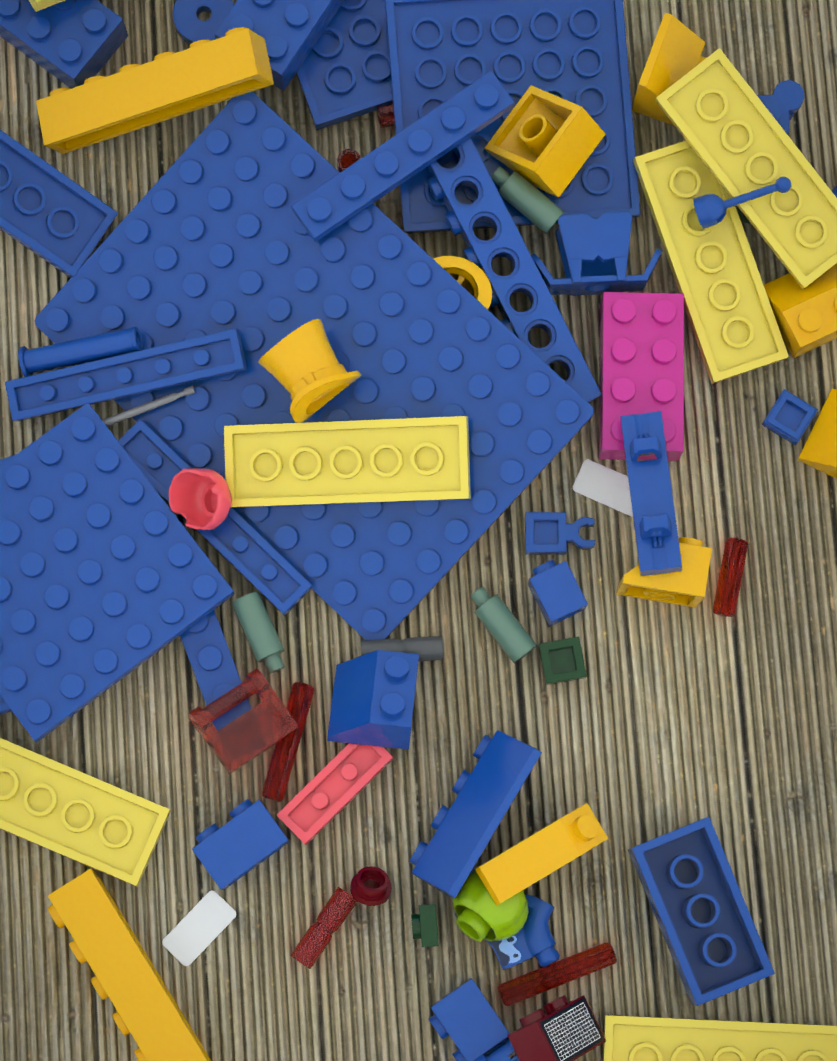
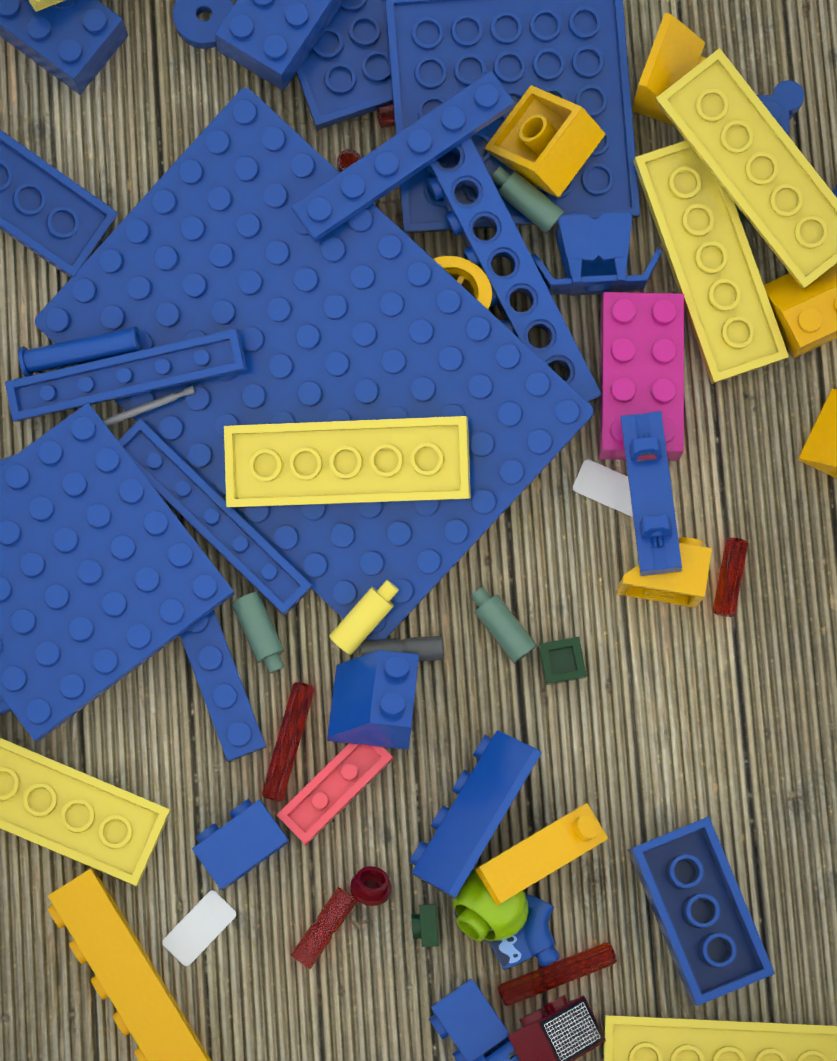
(154, 90): yellow brick -> none
(200, 497): coral hair -> none
(249, 733): clear red plate -> none
(307, 369): yellow hat -> none
(364, 617): none -> light yellow cylinder
(548, 533): blue plate -> none
(556, 592): blue brick -> none
(712, 209): blue hinge -> none
(789, 417): blue tile -> none

